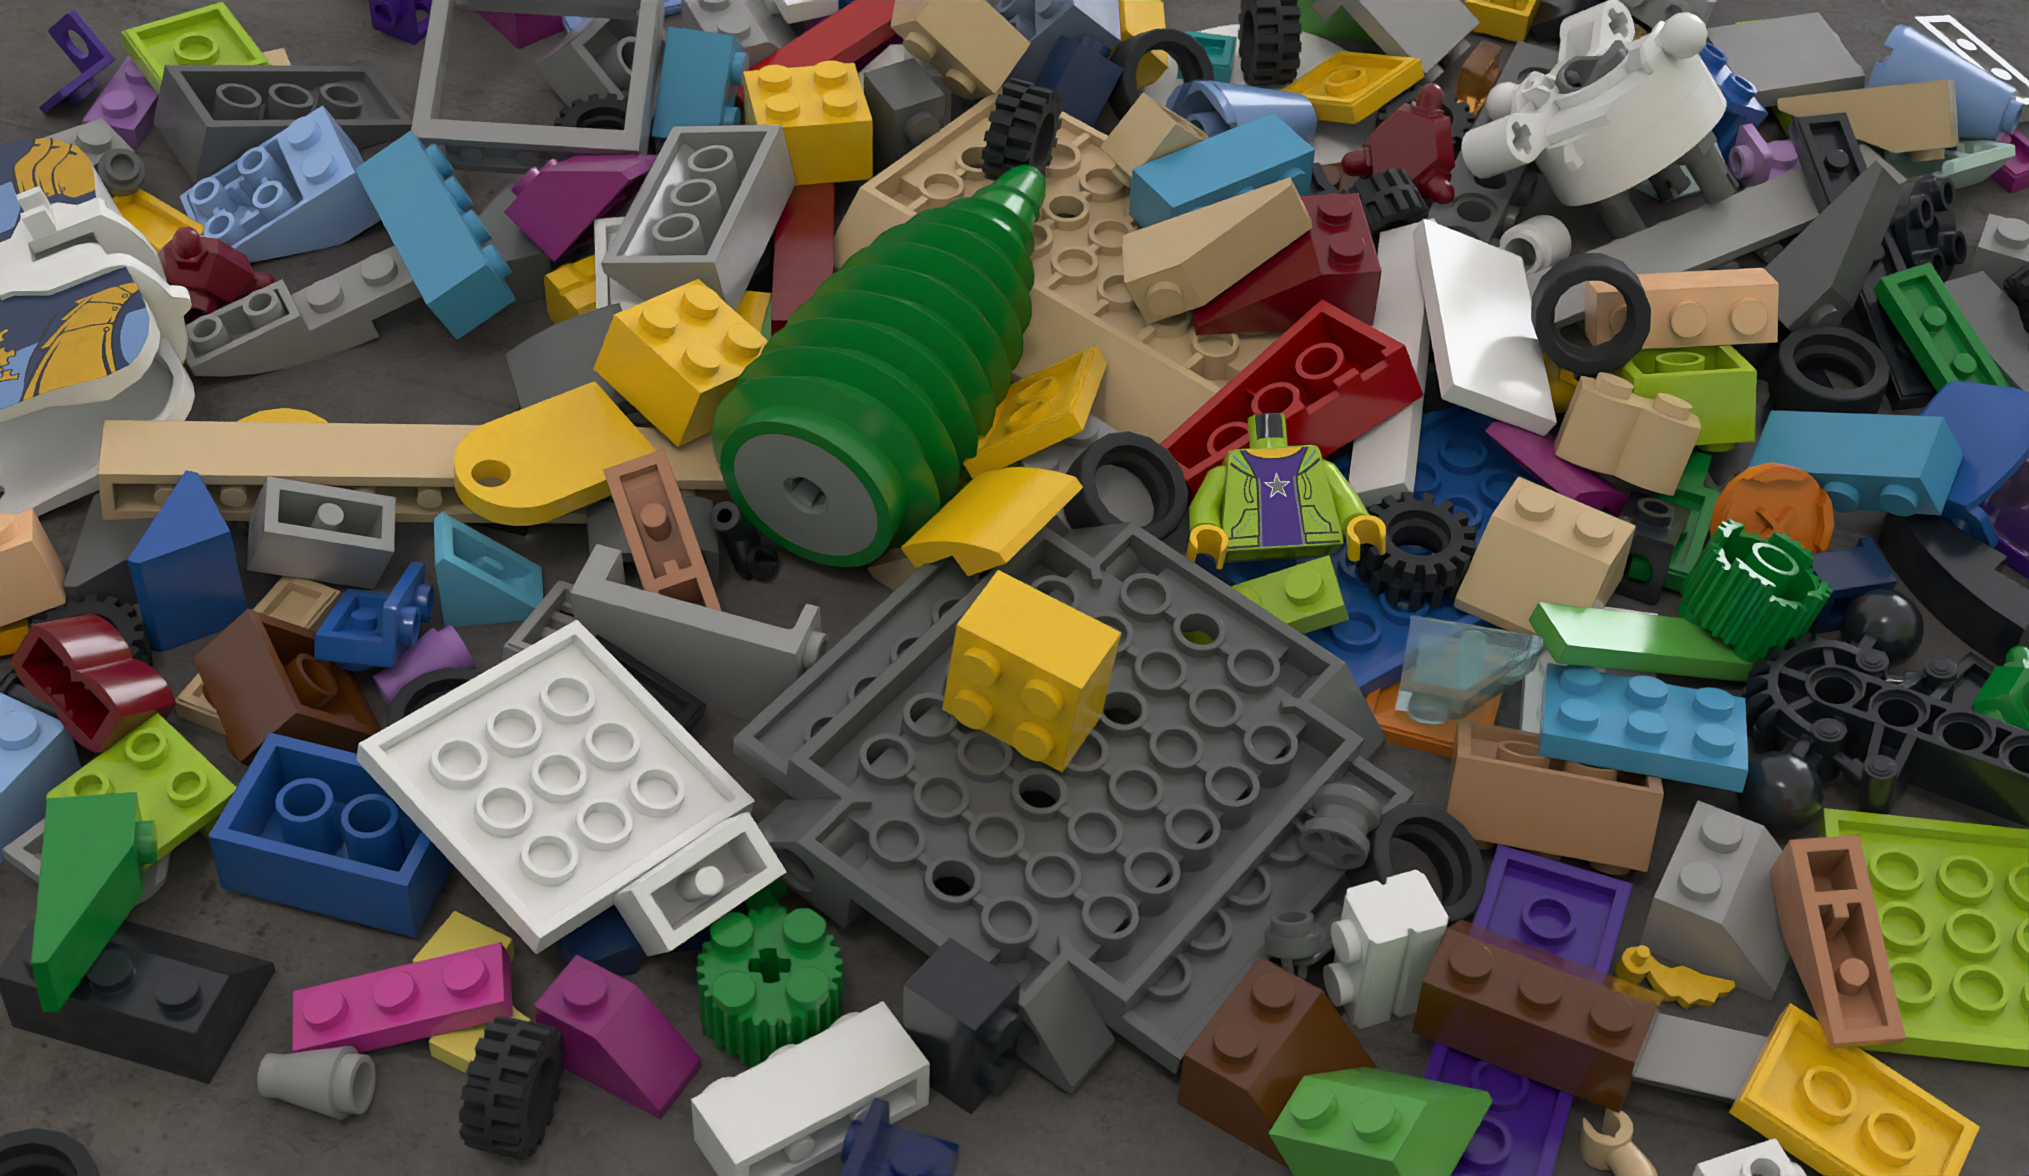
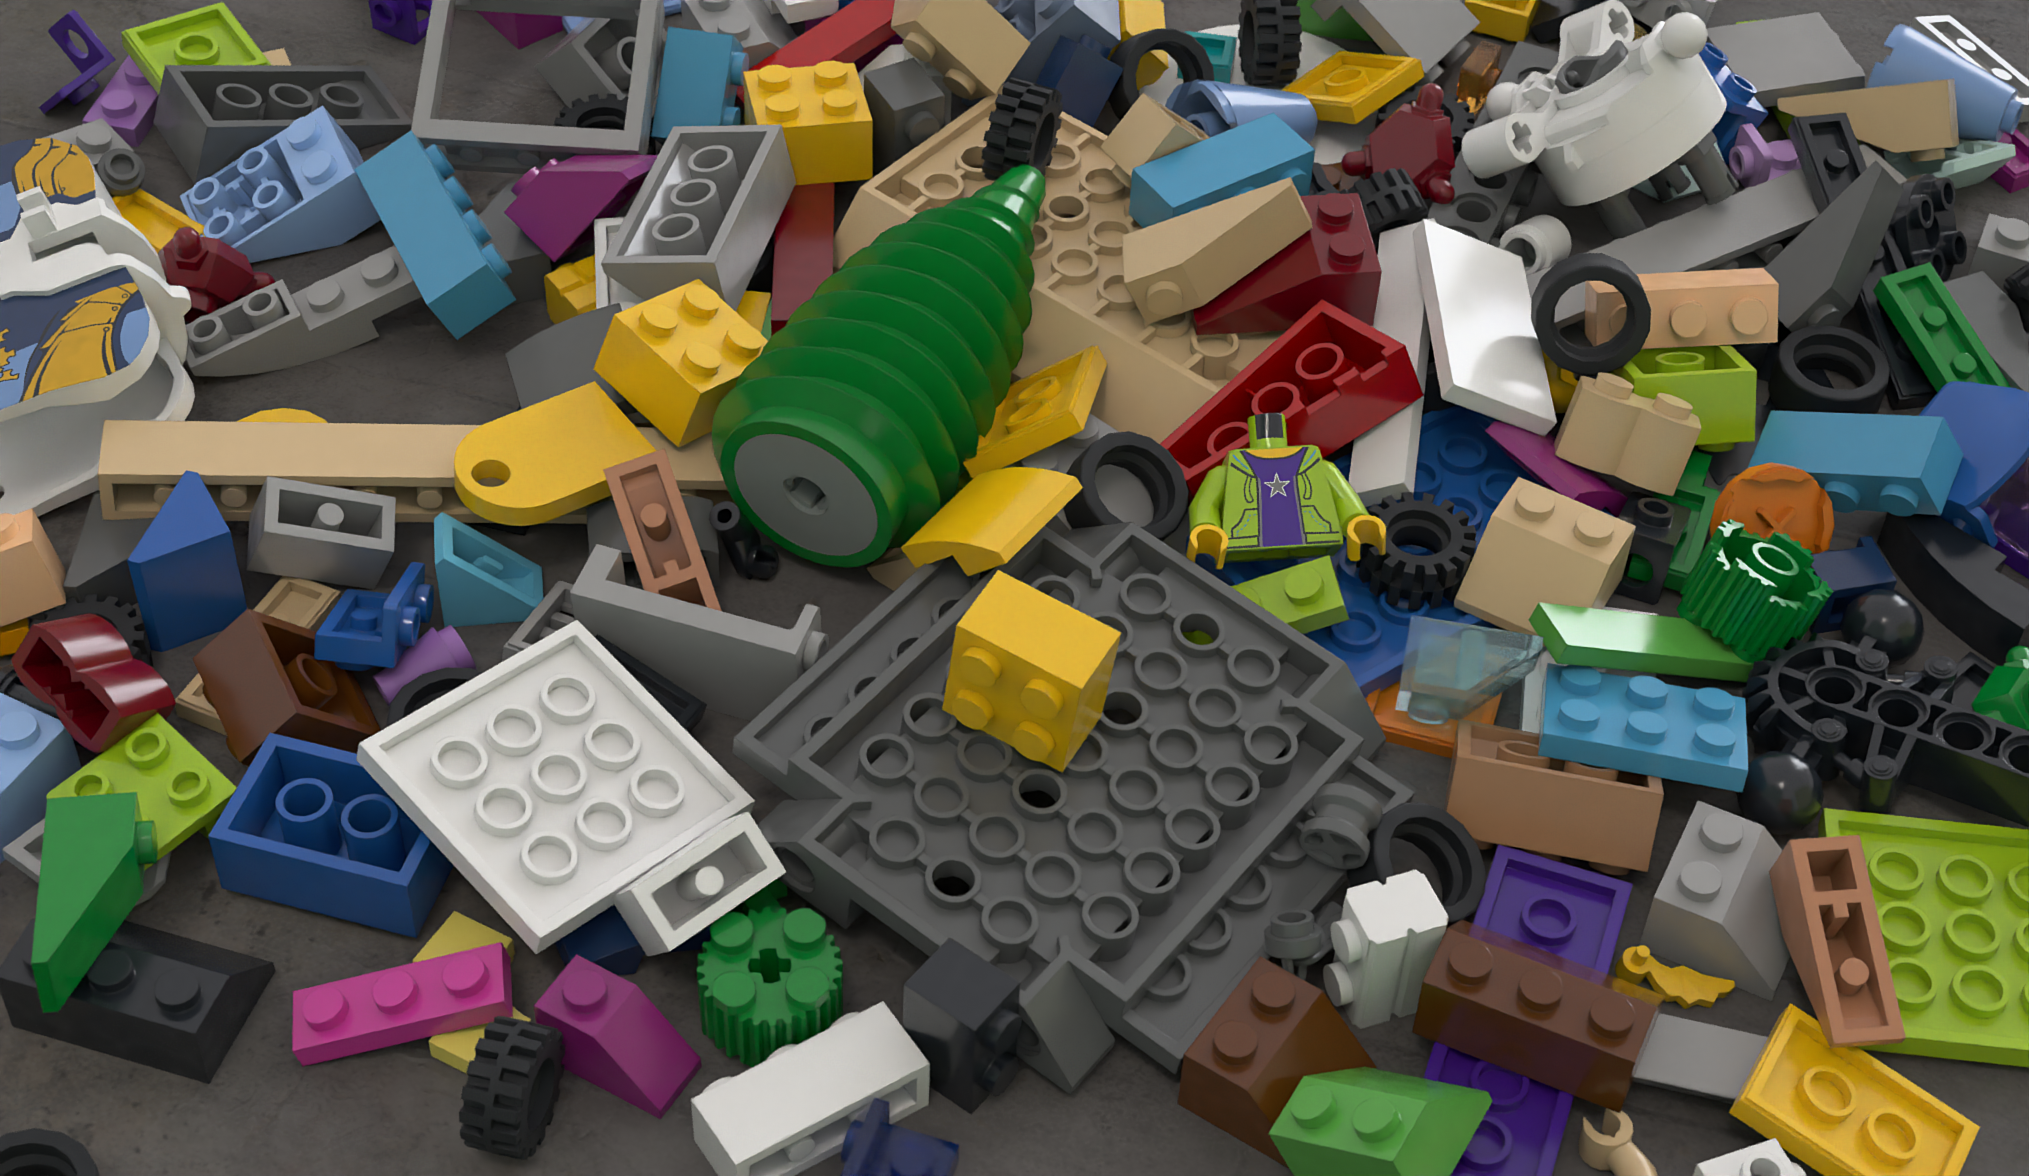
(321, 1080): light grey cone -> none

